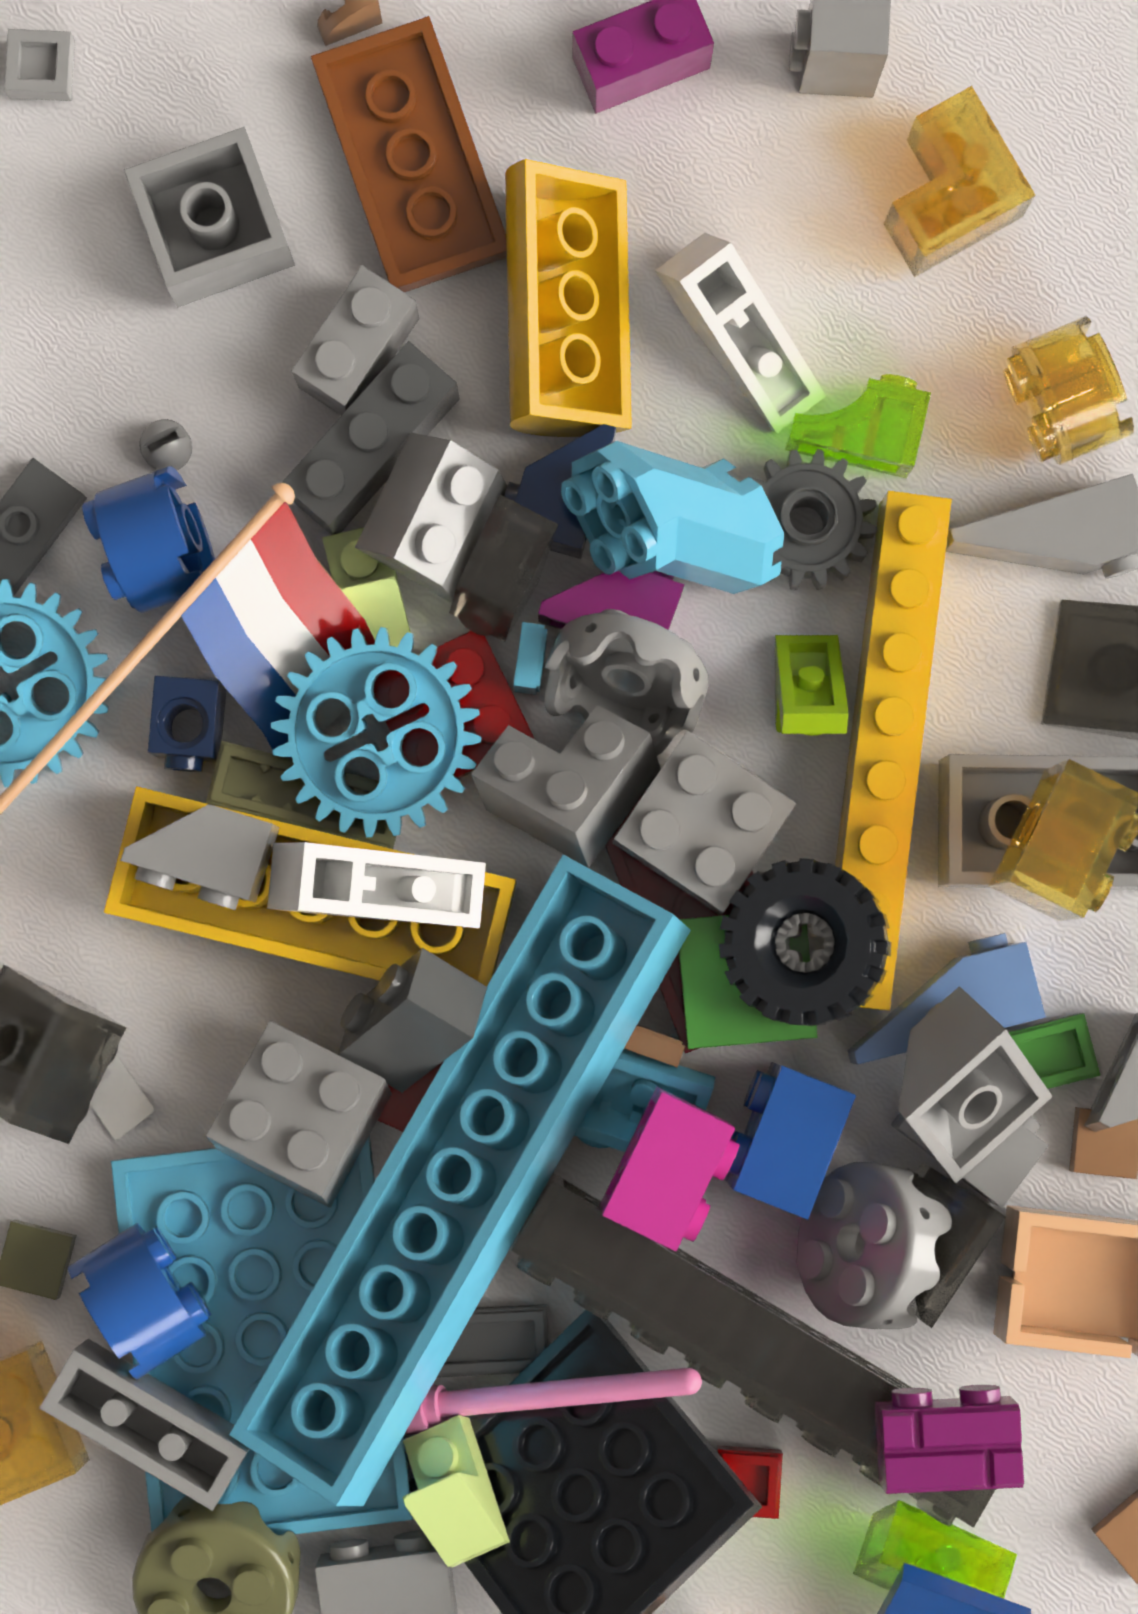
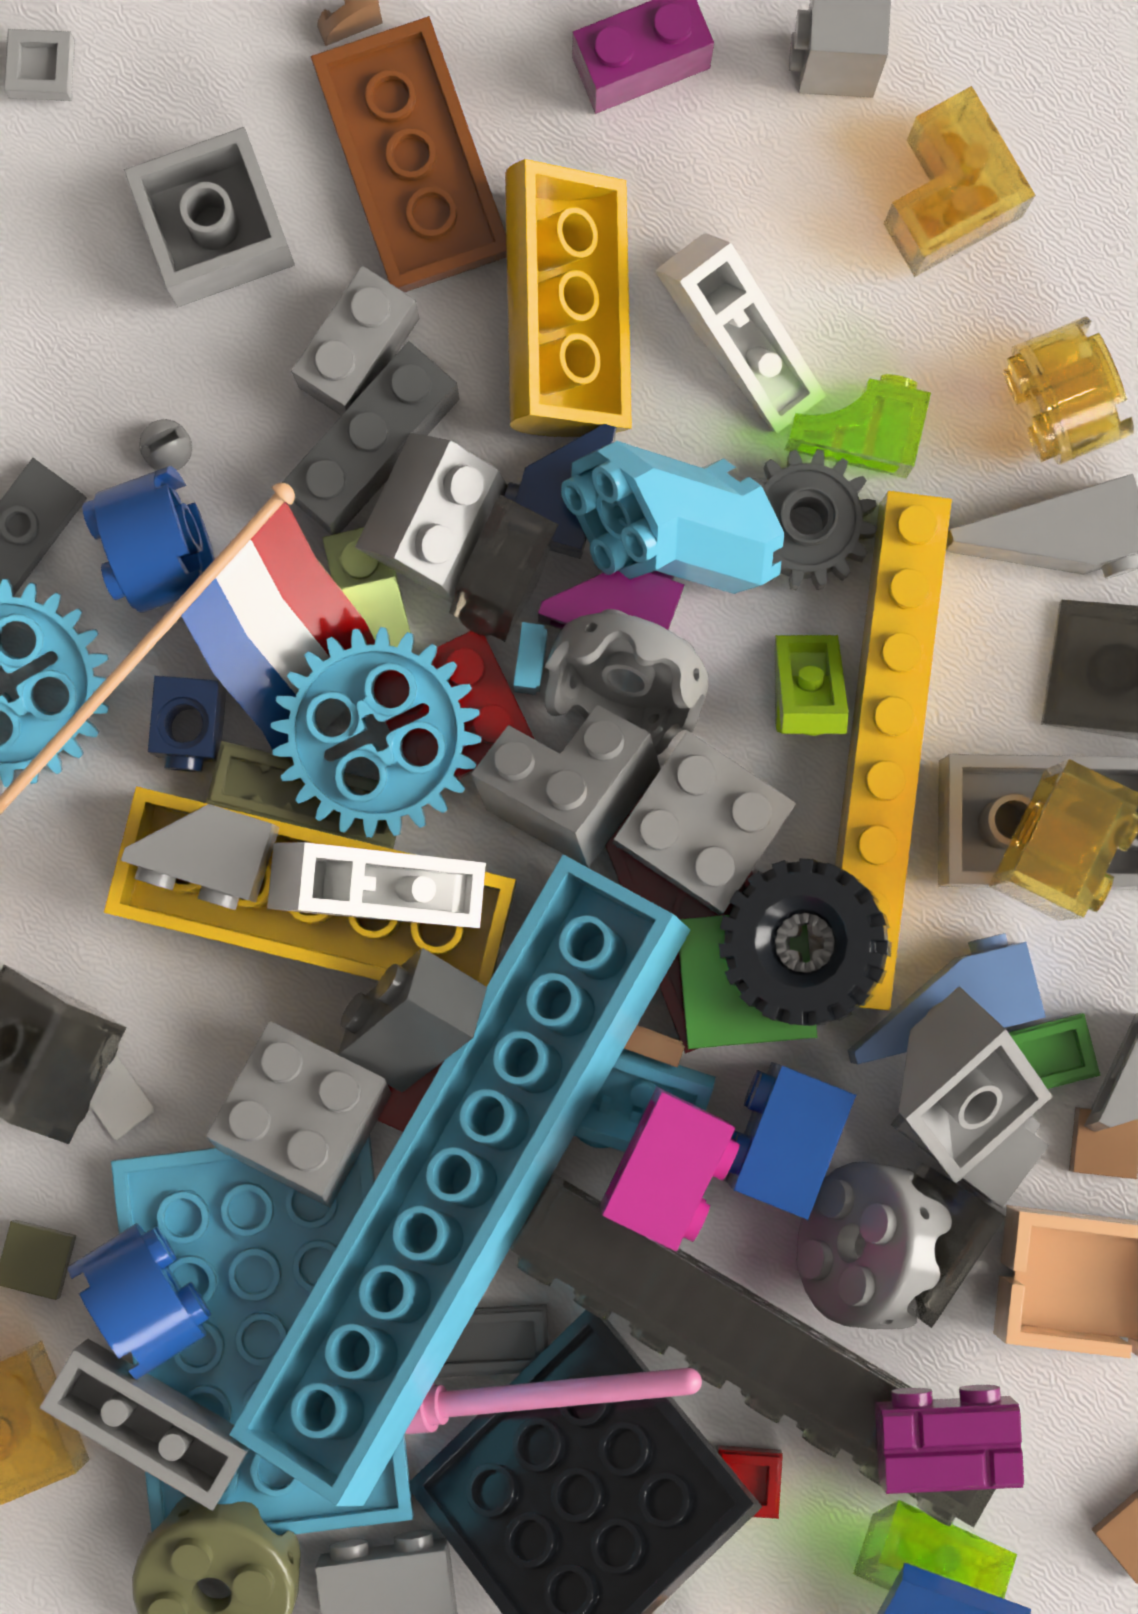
(453, 1492): yellowish green slope -> none

